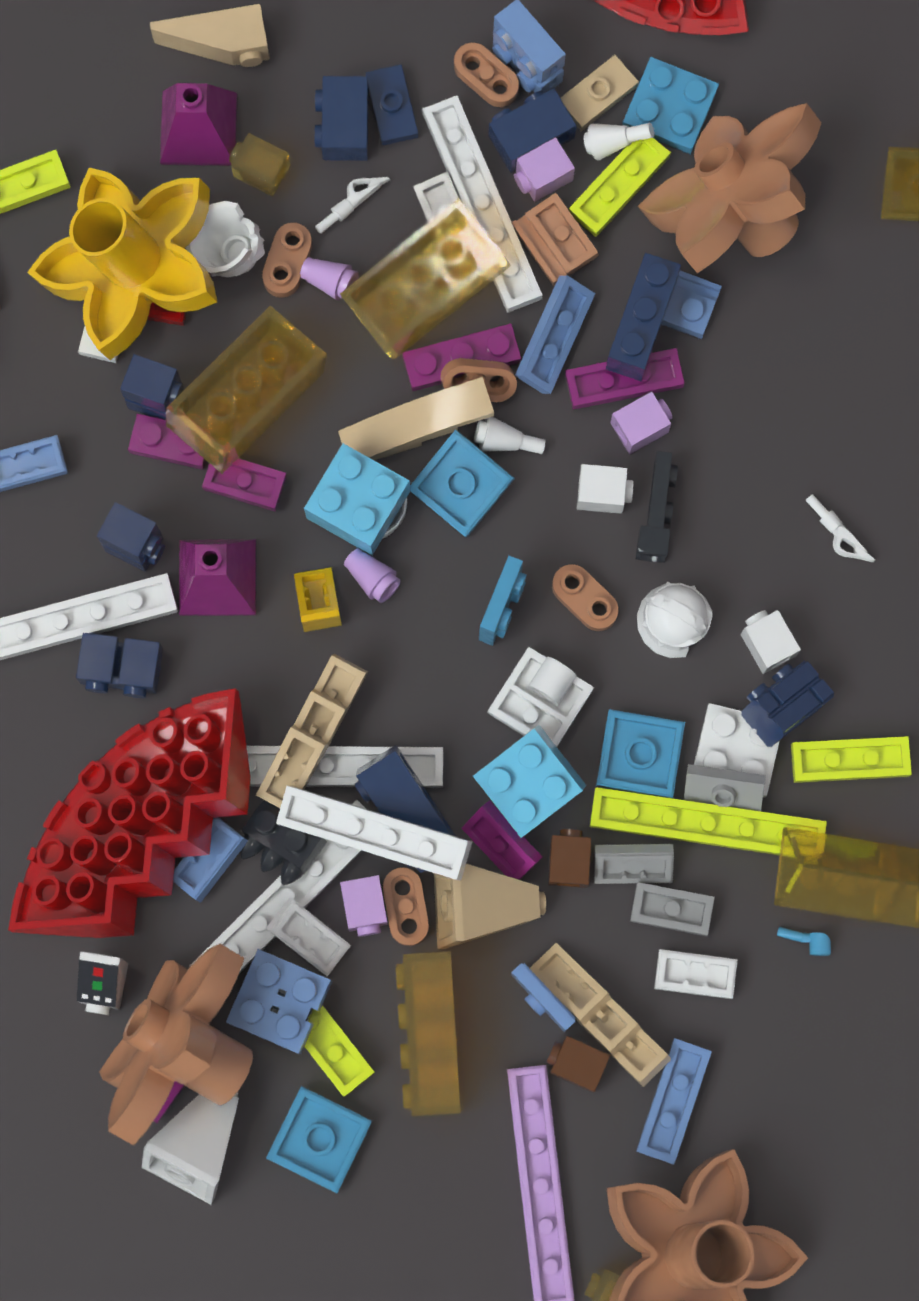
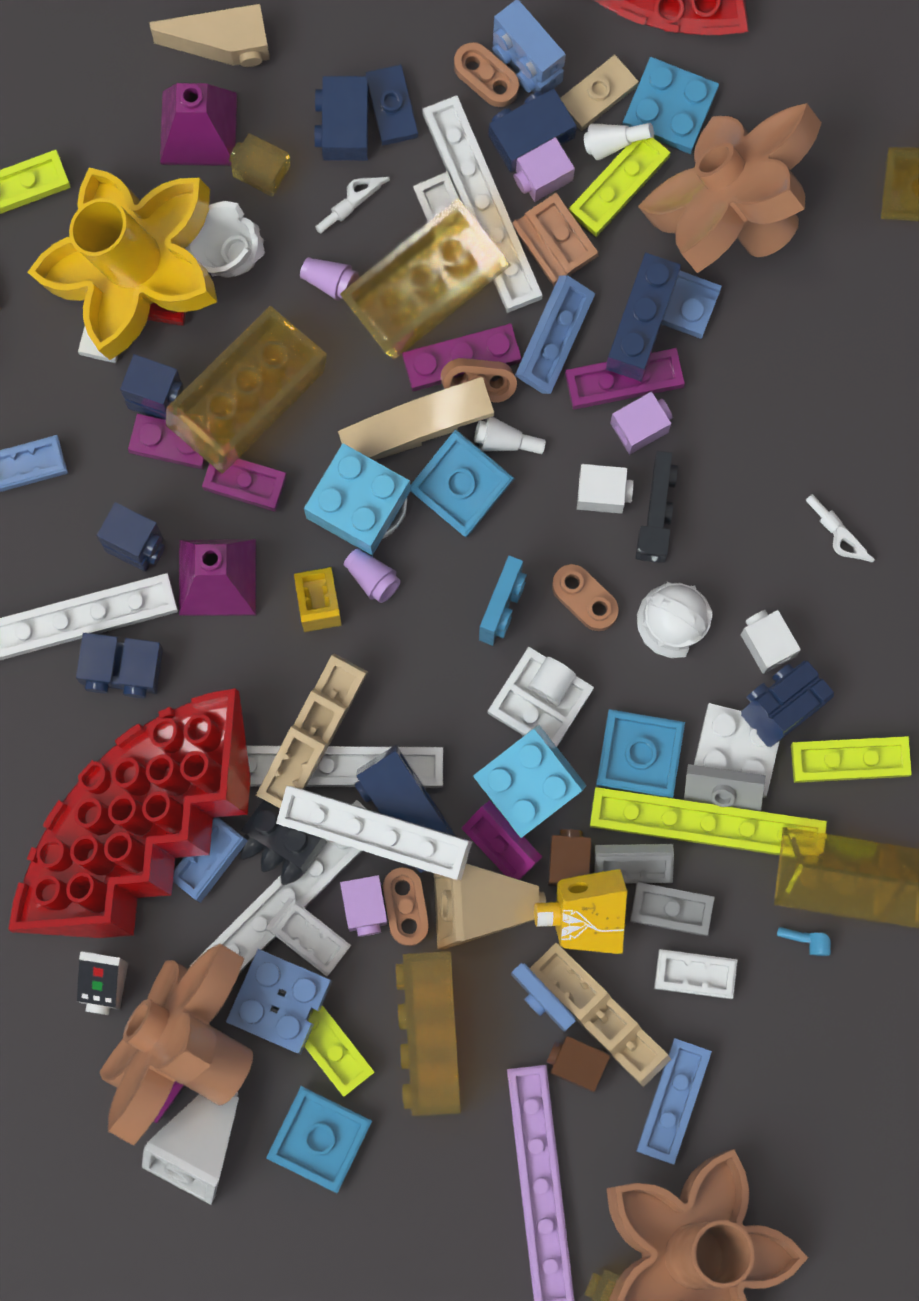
(286, 258): nougat plate -> none
(587, 912): none -> yellow torso

